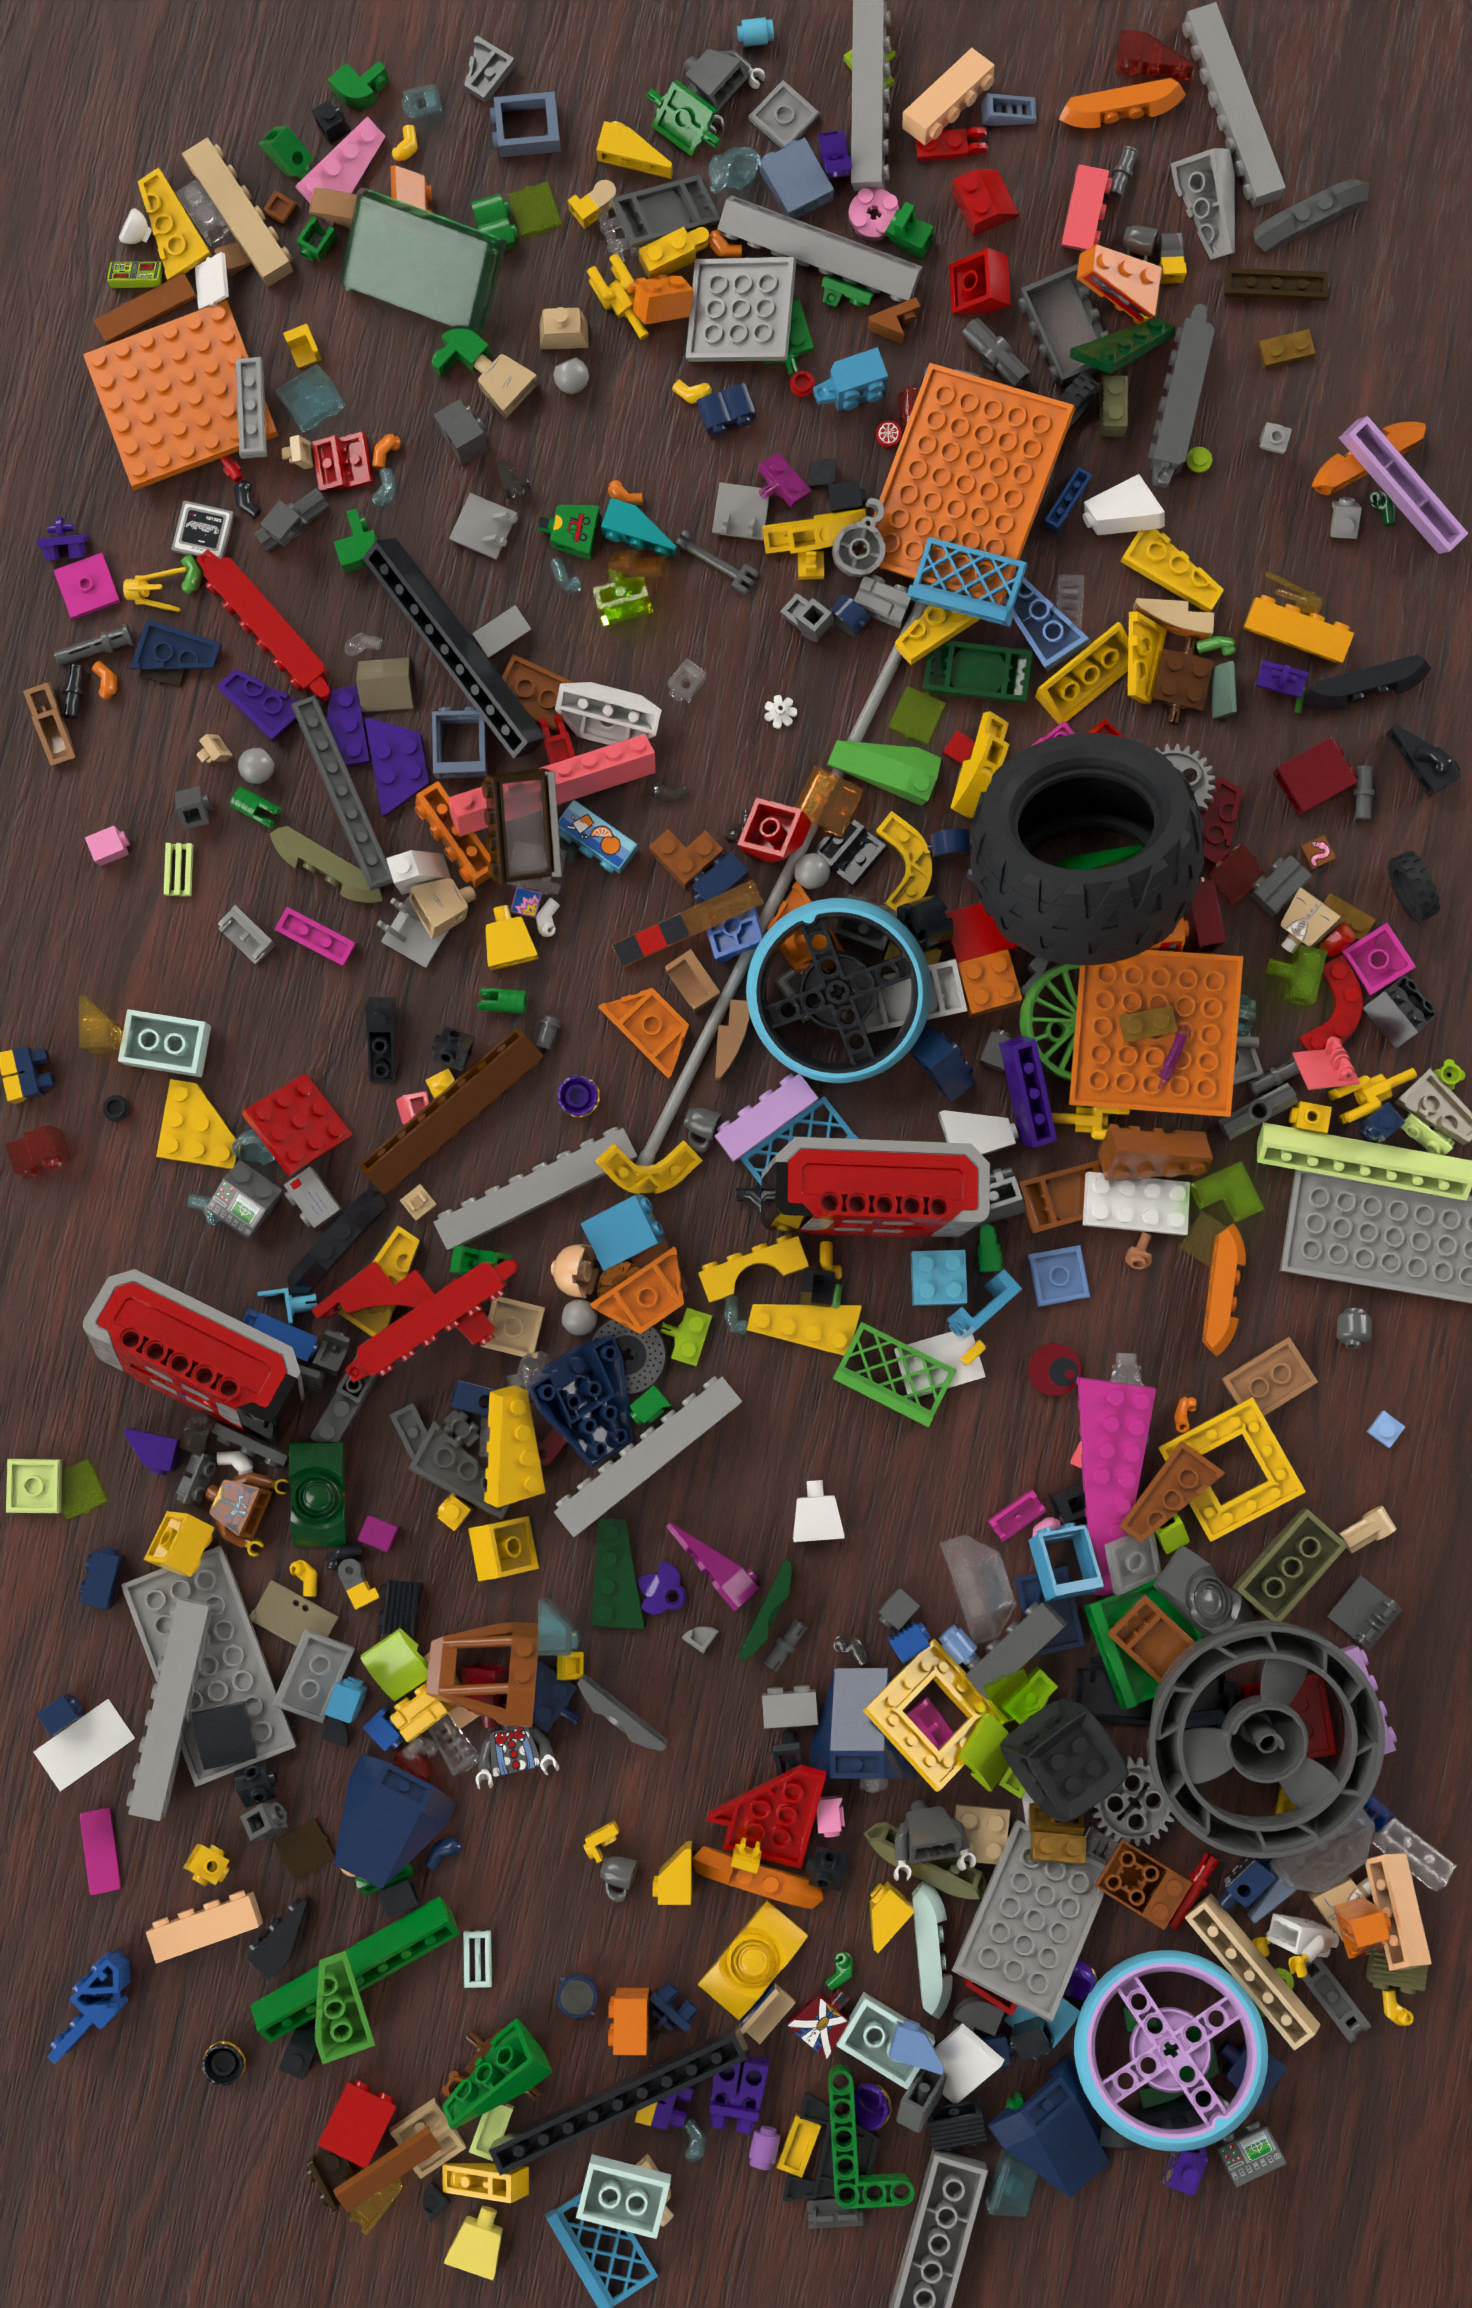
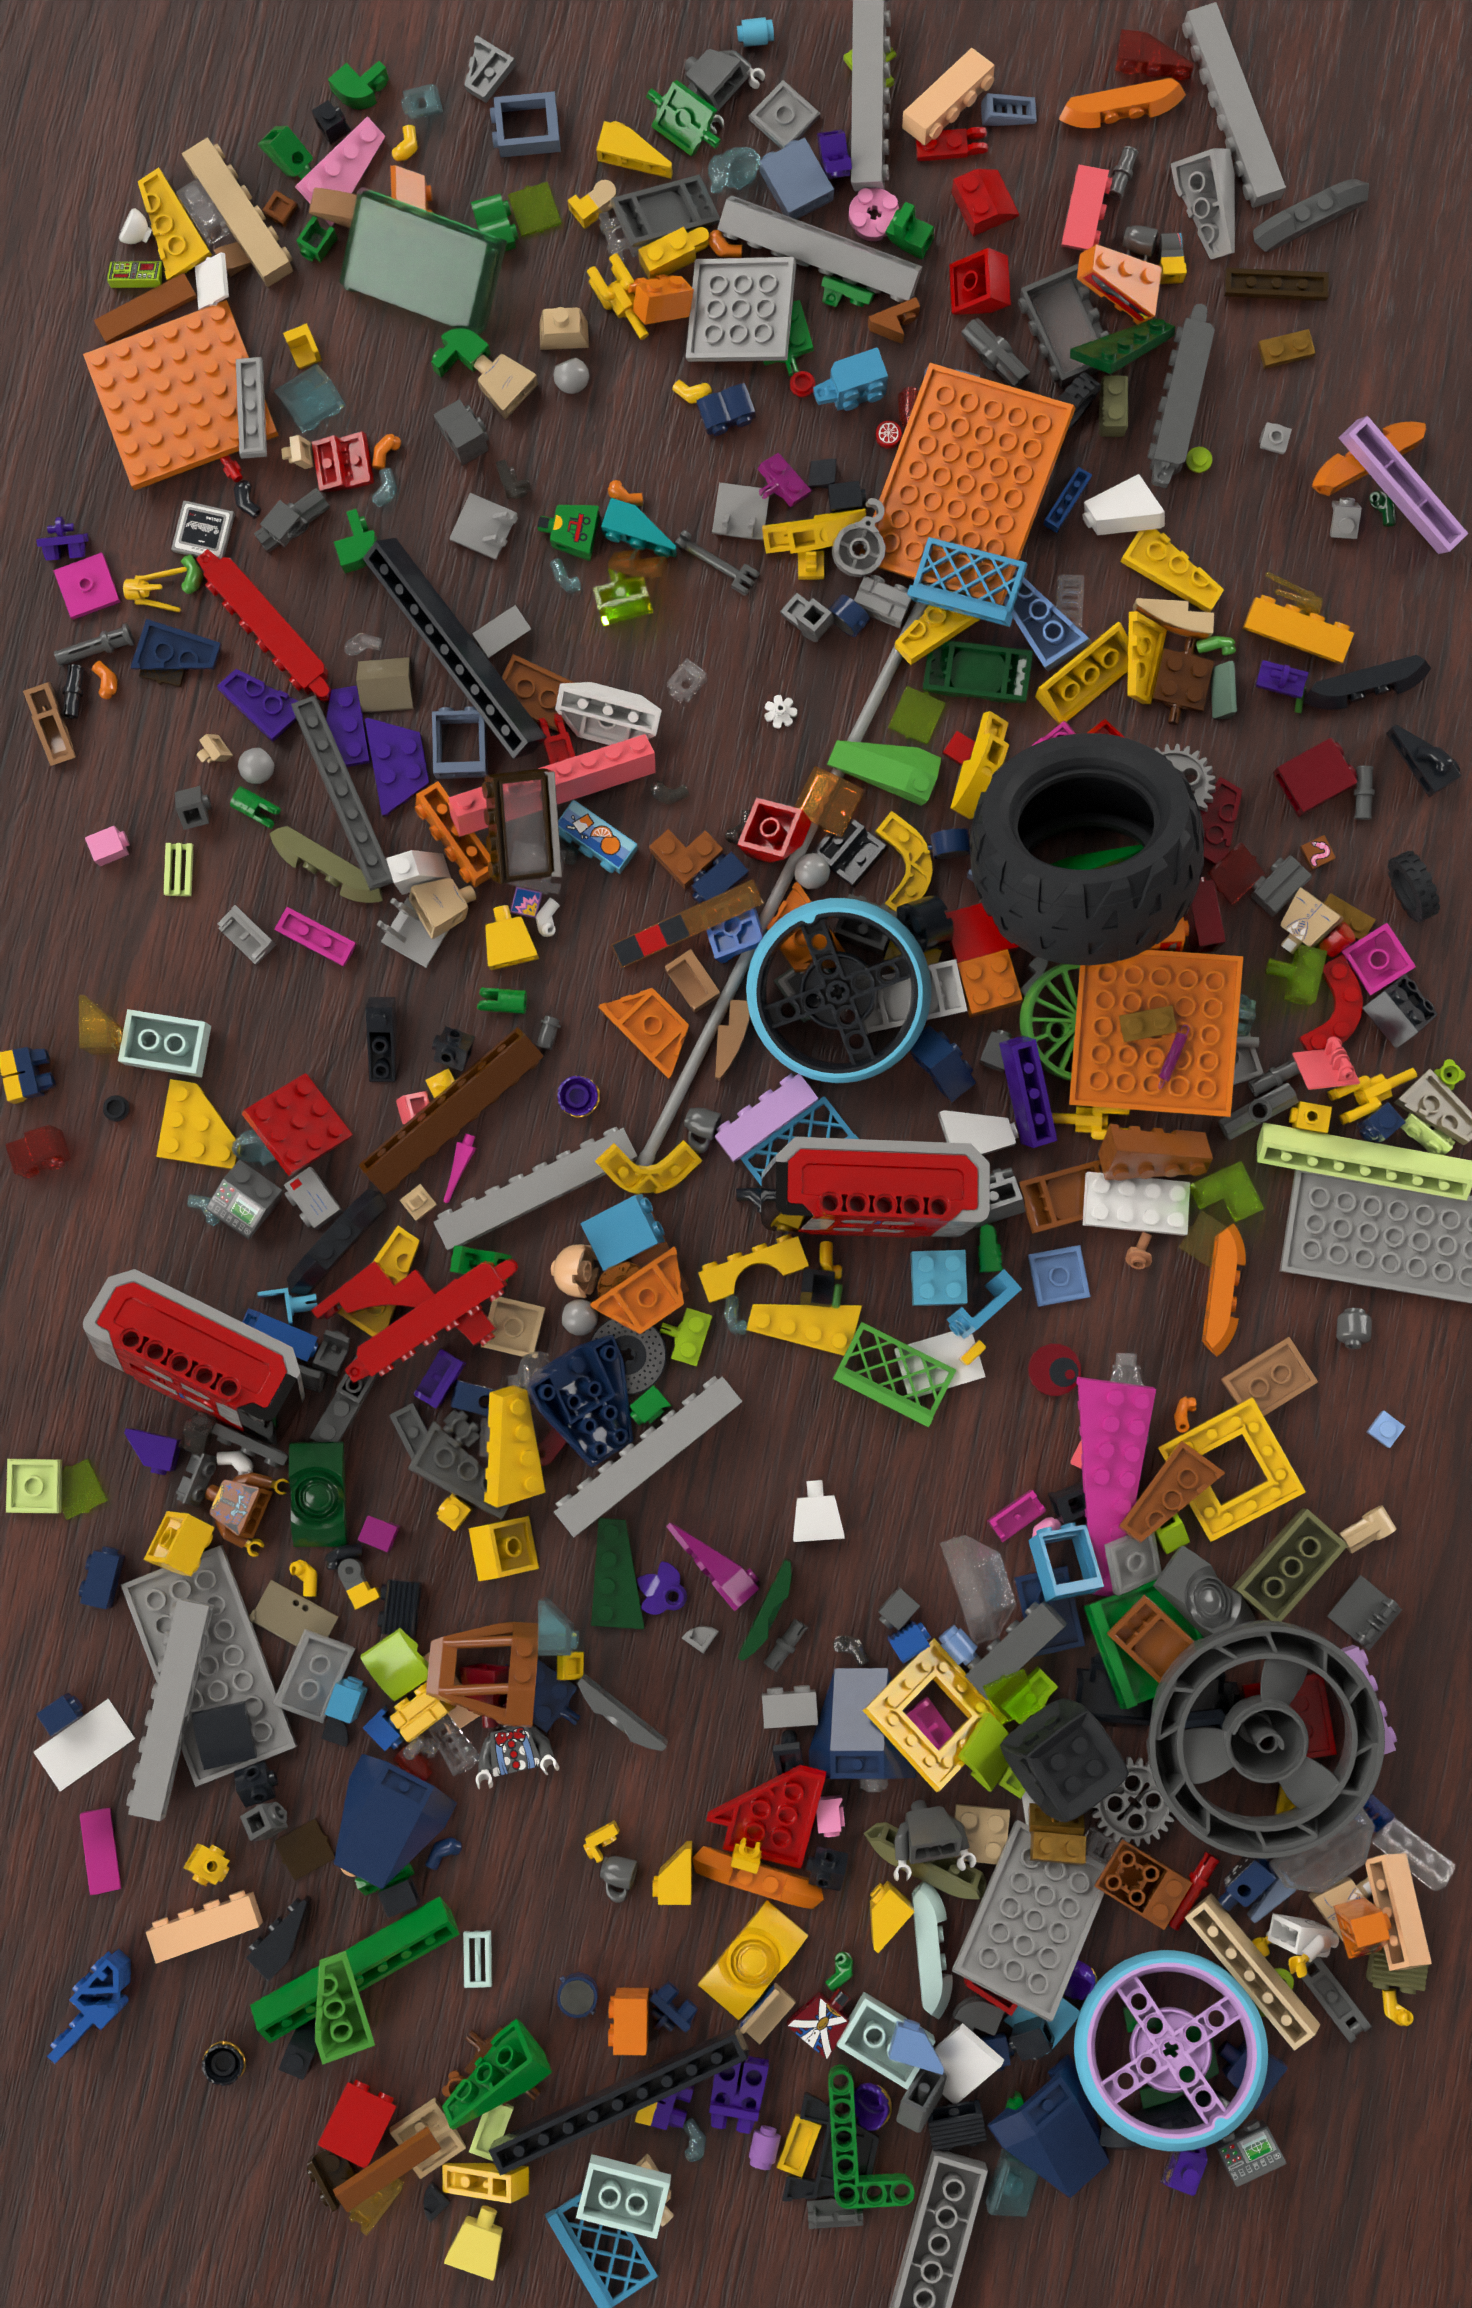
(439, 1379): none -> dark purple hinge
(462, 1156): none -> dark pink piece

